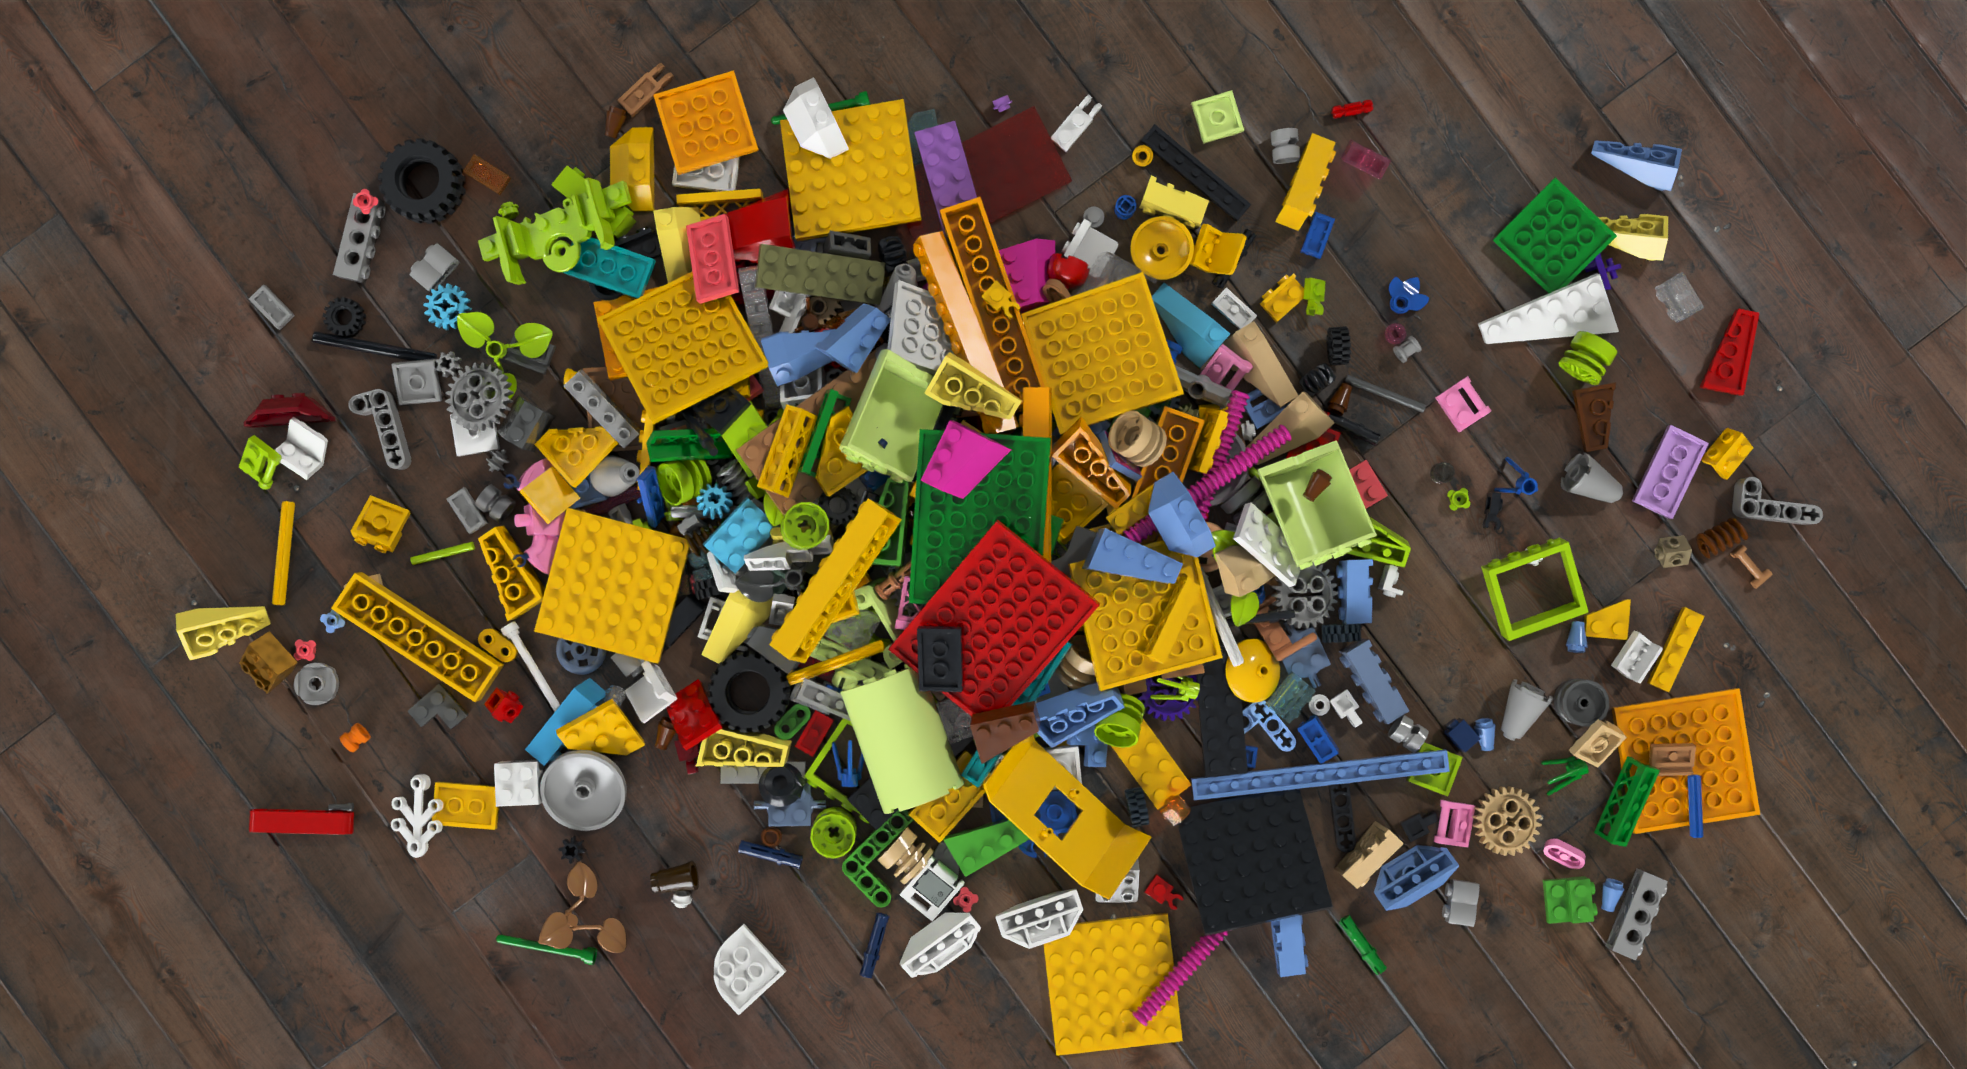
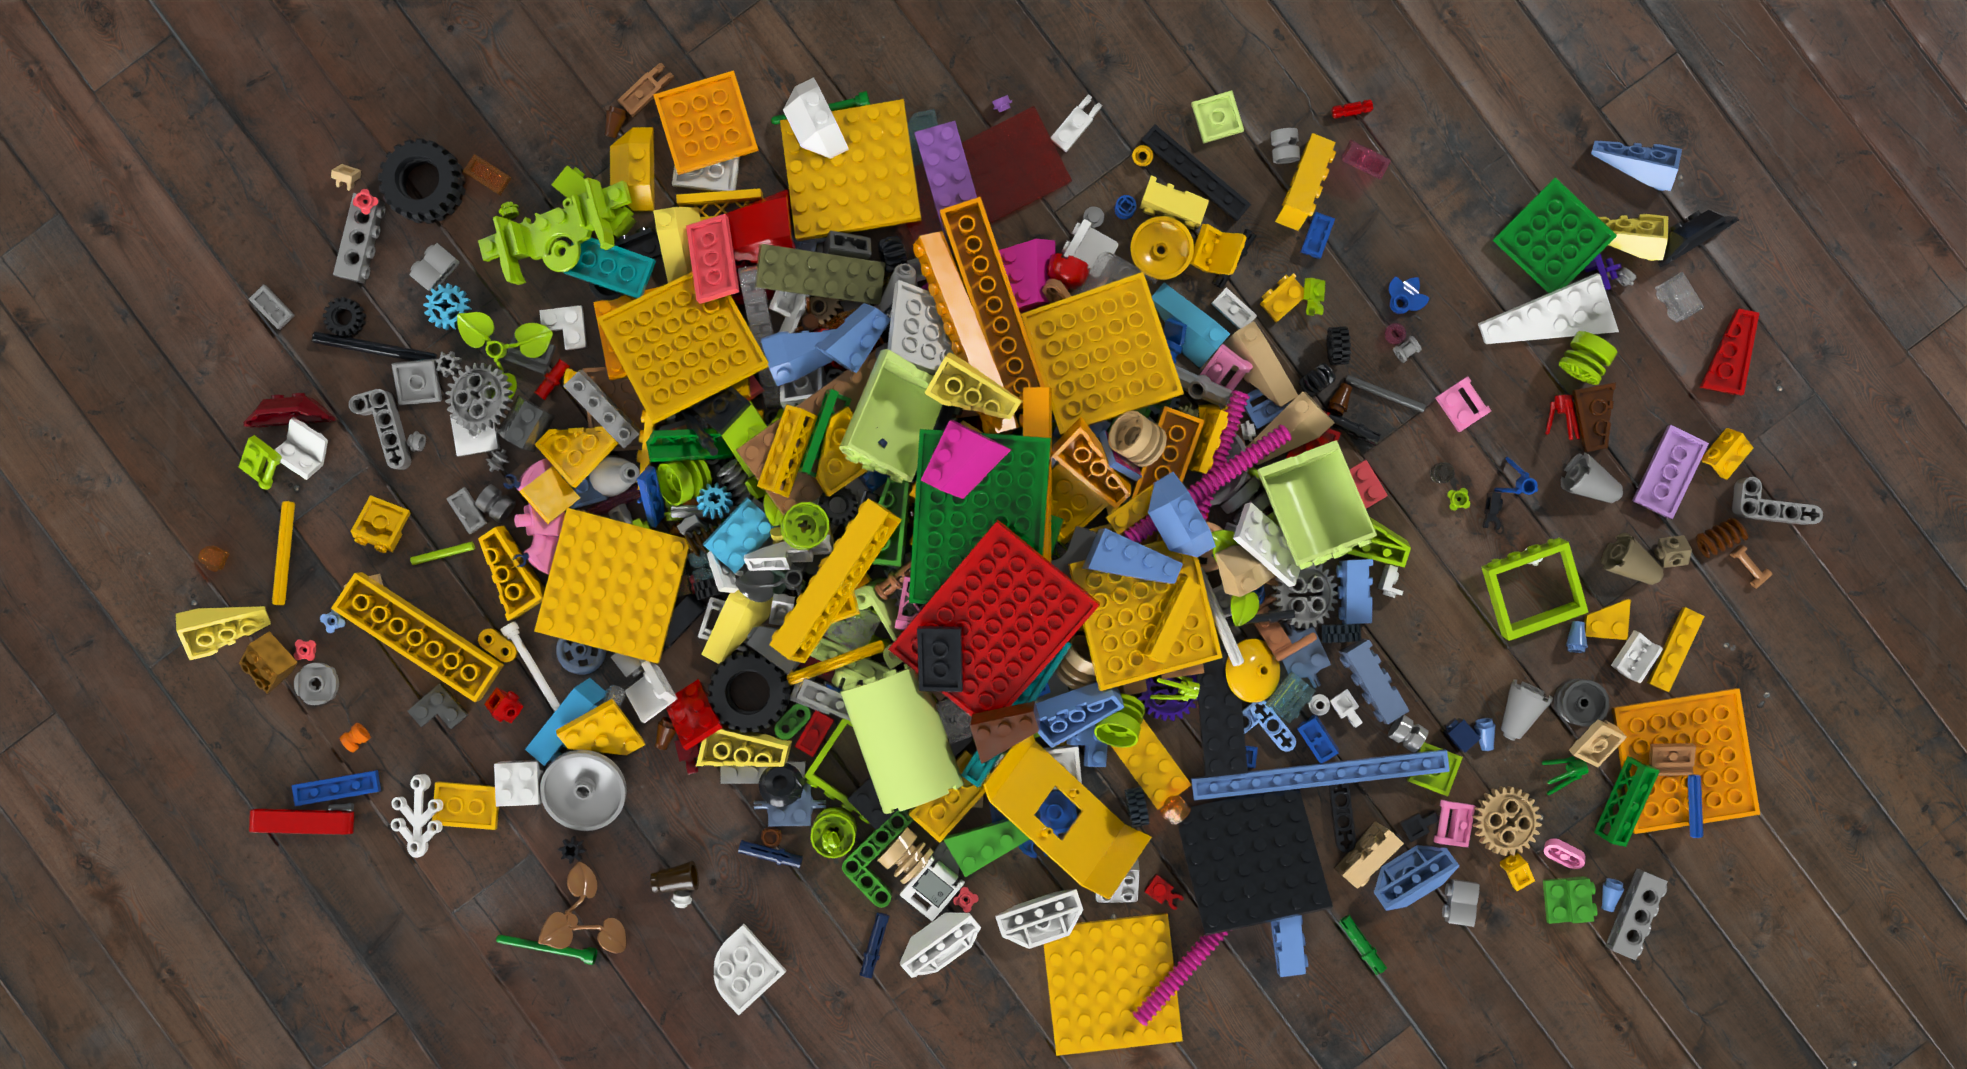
(213, 558): none -> clear orange plate
(336, 788): none -> blue plate
(345, 174): none -> tan tile
(416, 441): none -> light grey plate
(552, 379): none -> red pin
(570, 321): none -> white plate
(830, 841): none -> lime plate
(849, 776): blue plant -> none
(999, 298): yellow plate -> none
(1175, 331): none -> blue tile
(1317, 484): reddish brown cone -> none
(1517, 871): none -> yellow bracket
(1564, 405): none -> red plant
(1625, 277): none -> light grey plate
(1631, 560): none -> dark tan cone
(1694, 232): none -> black wedge

